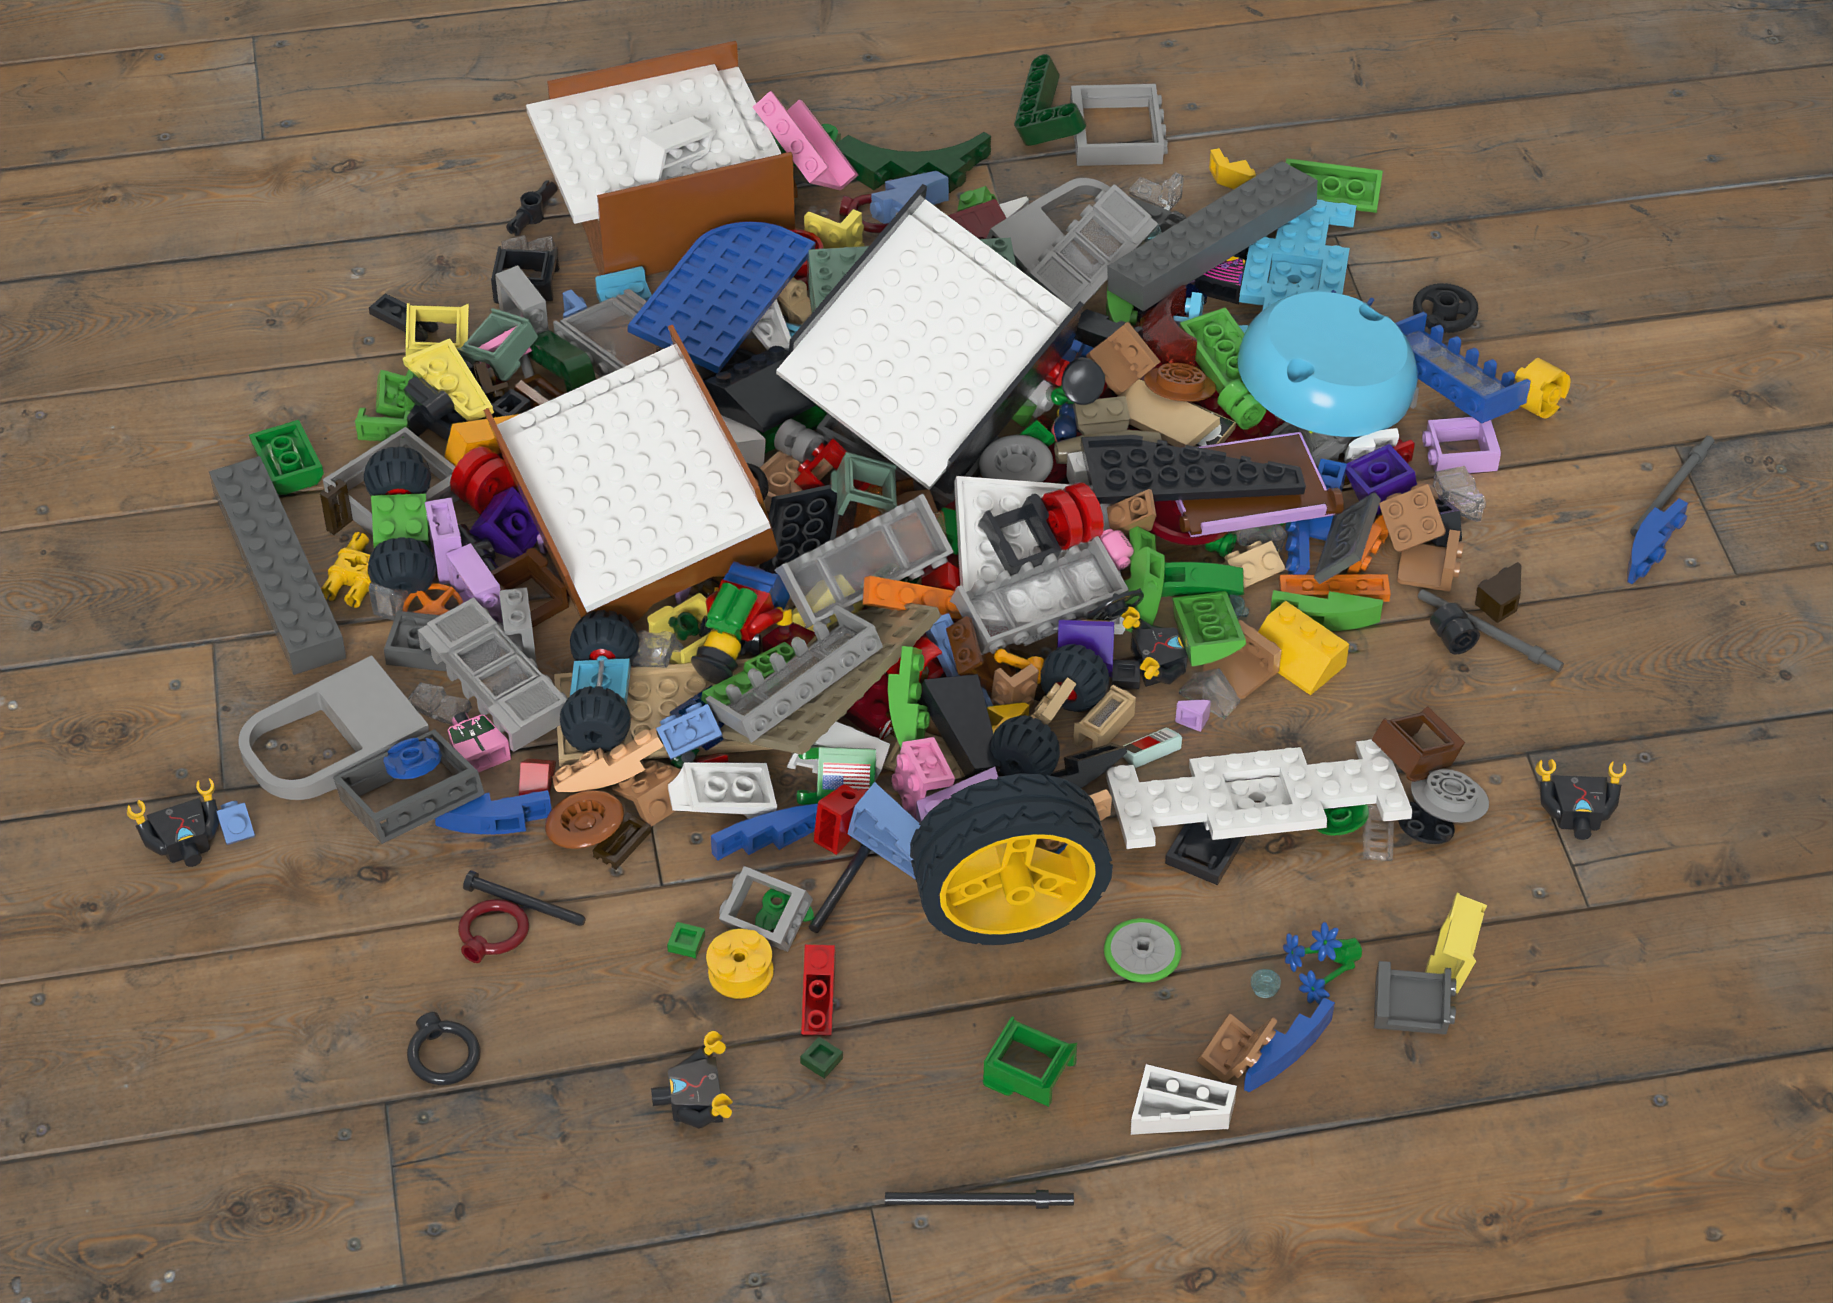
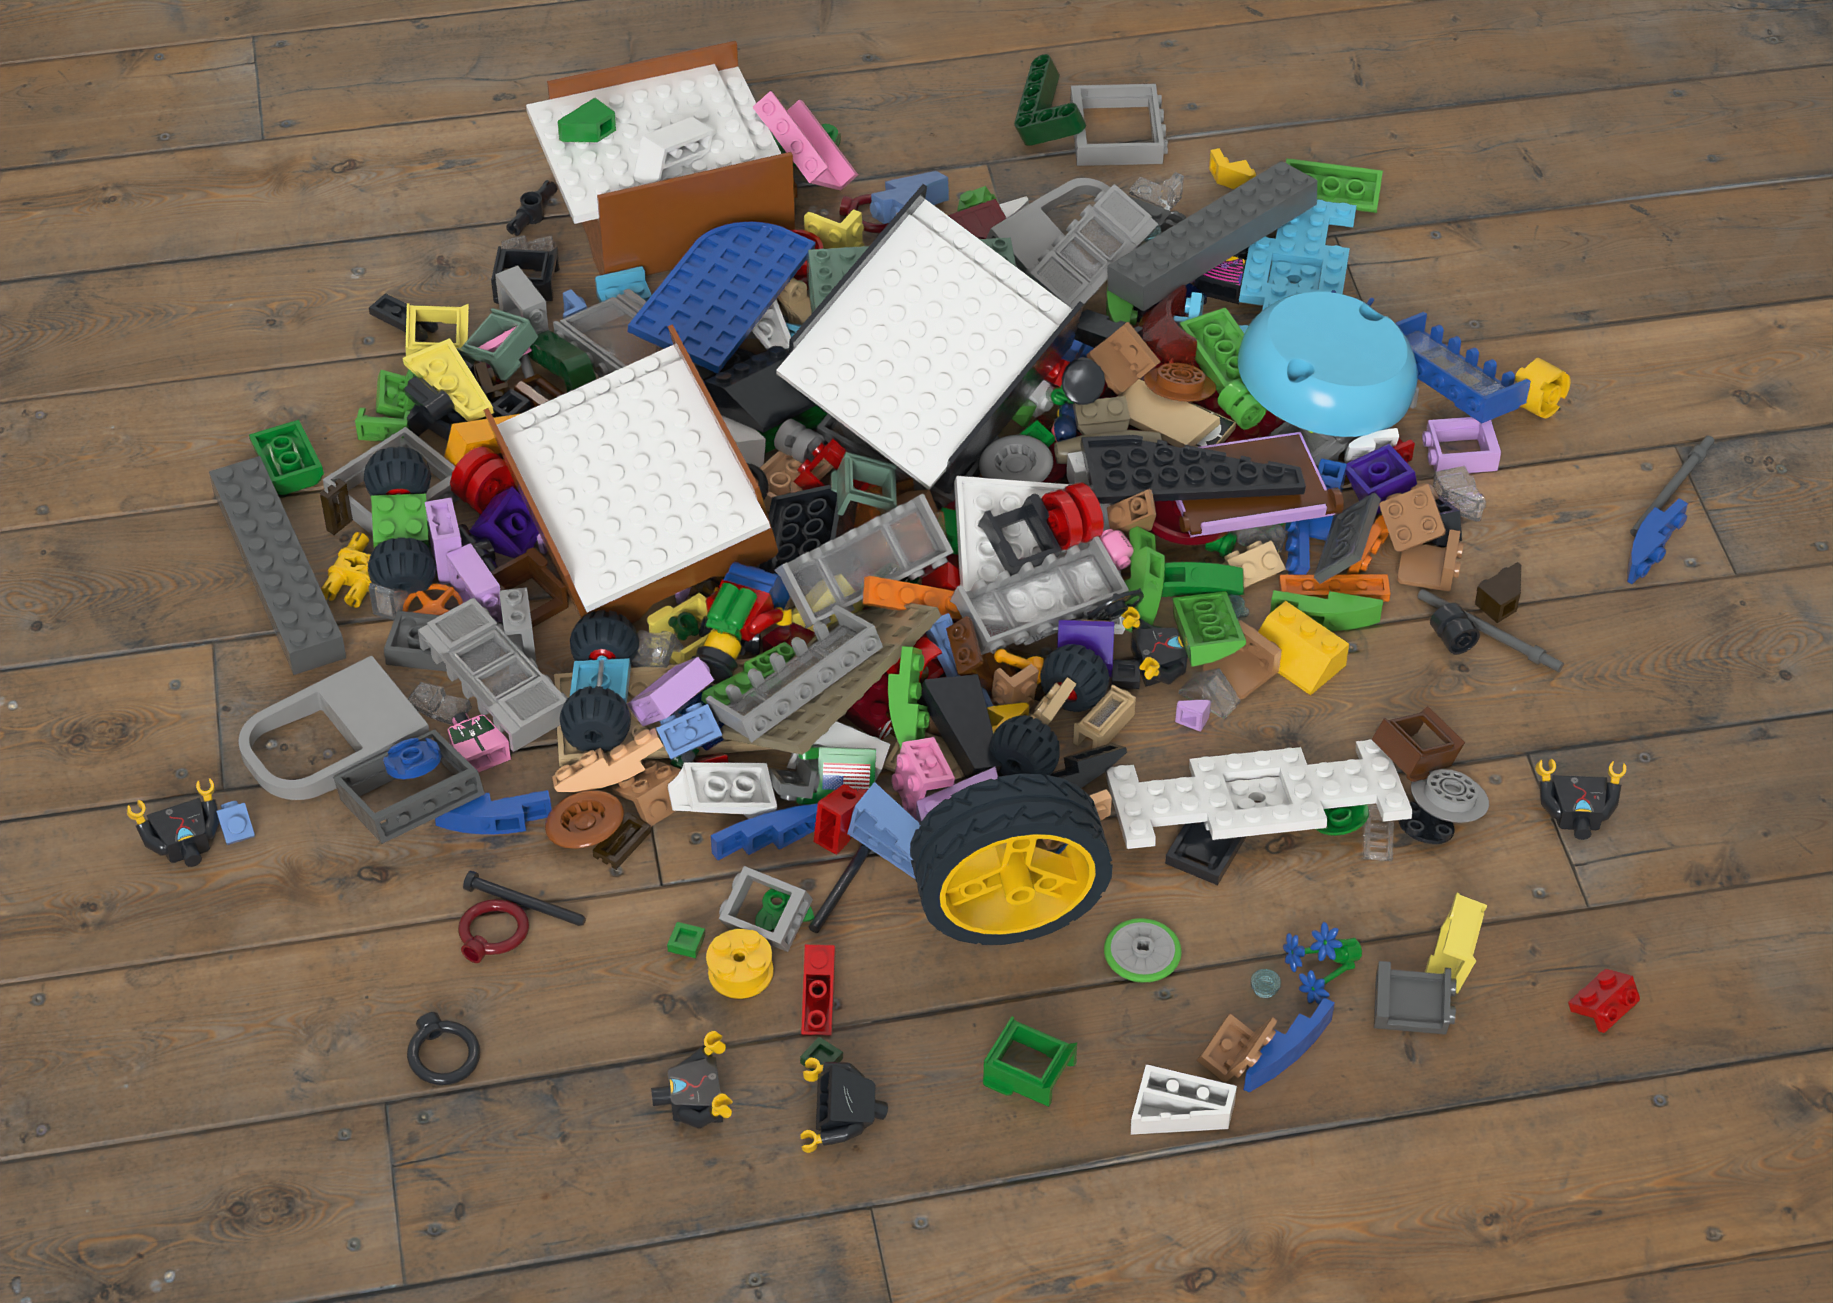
(536, 775): slope -> none
(587, 123): none -> green slope
(670, 691): none -> lavender window
(795, 783): none -> dark grey bracket
(843, 1103): none -> black torso
(879, 164): dark green arch -> none
(1041, 1199): black bar -> none
(1152, 747): light aqua slope -> none
(1447, 306): black wheel -> none
(1606, 998): none -> red bracket

